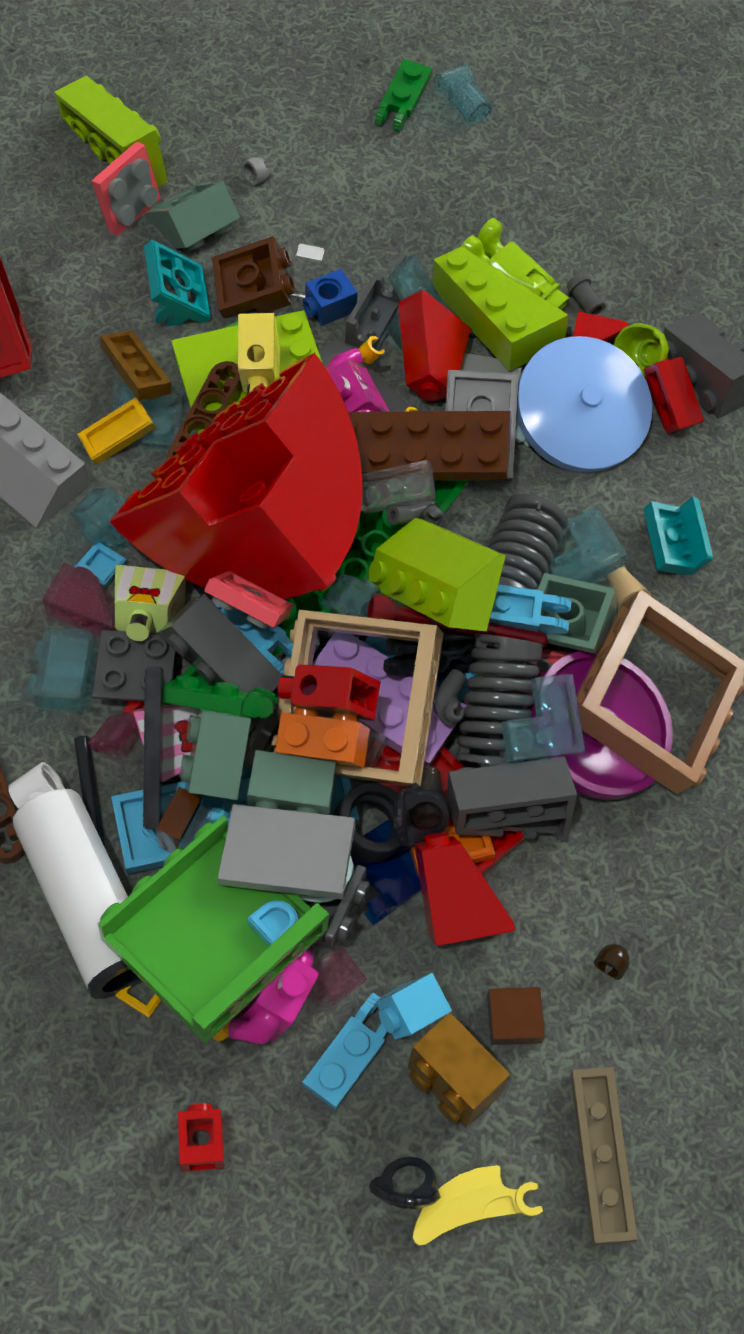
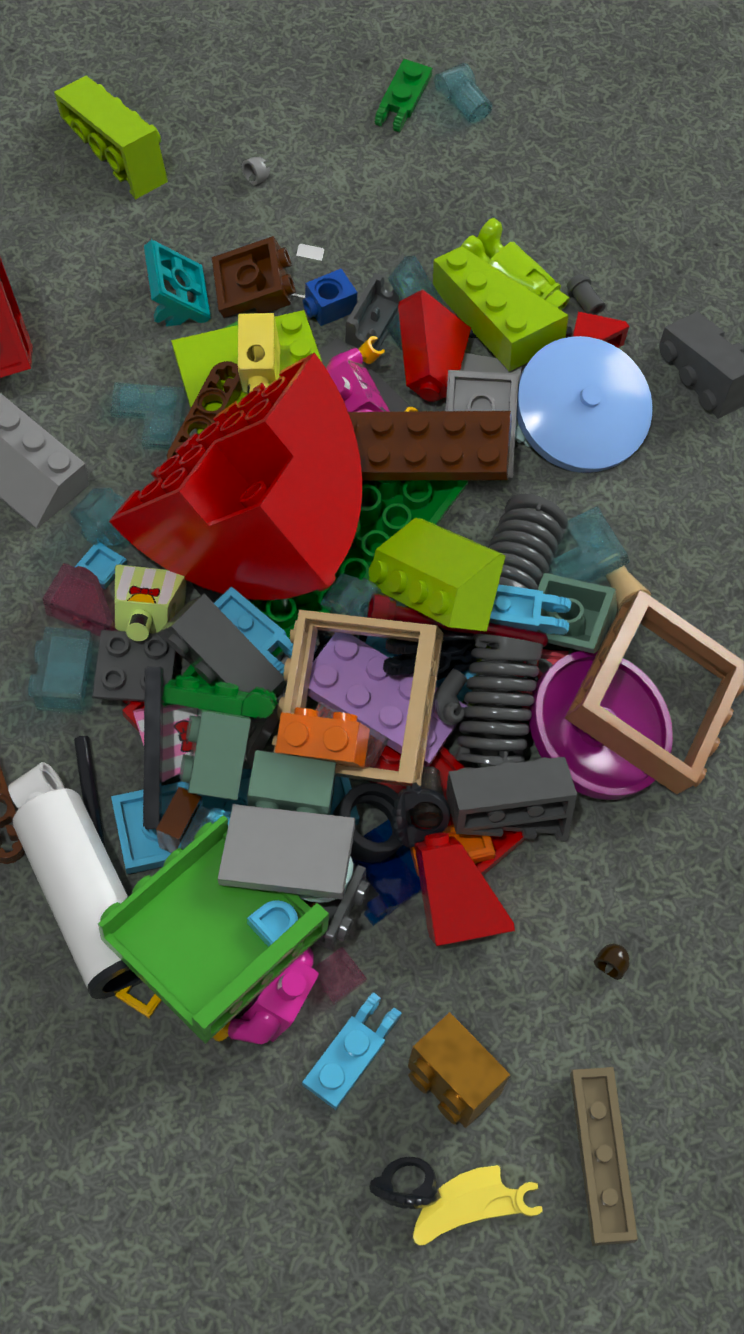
(113, 732): clear pink tile -> none
(116, 430): yellow tile -> none
(126, 188): piece -> none
(135, 365): pearl gold plate -> none
(194, 215): sand green slope -> none
(200, 1157): red brick -> none
(262, 606): coral piece -> none
(331, 690): red torso -> none
(397, 486): clear plate -> none
(412, 1006): medium azure slope -> none
(425, 510): dark grey arm -> none
(515, 1016): reddish brown piece -> none
(556, 727): clear light blue plate -> none
(643, 344): lime hair -> none
(673, 394): red panel -> none
(678, 536): teal bracket -> none

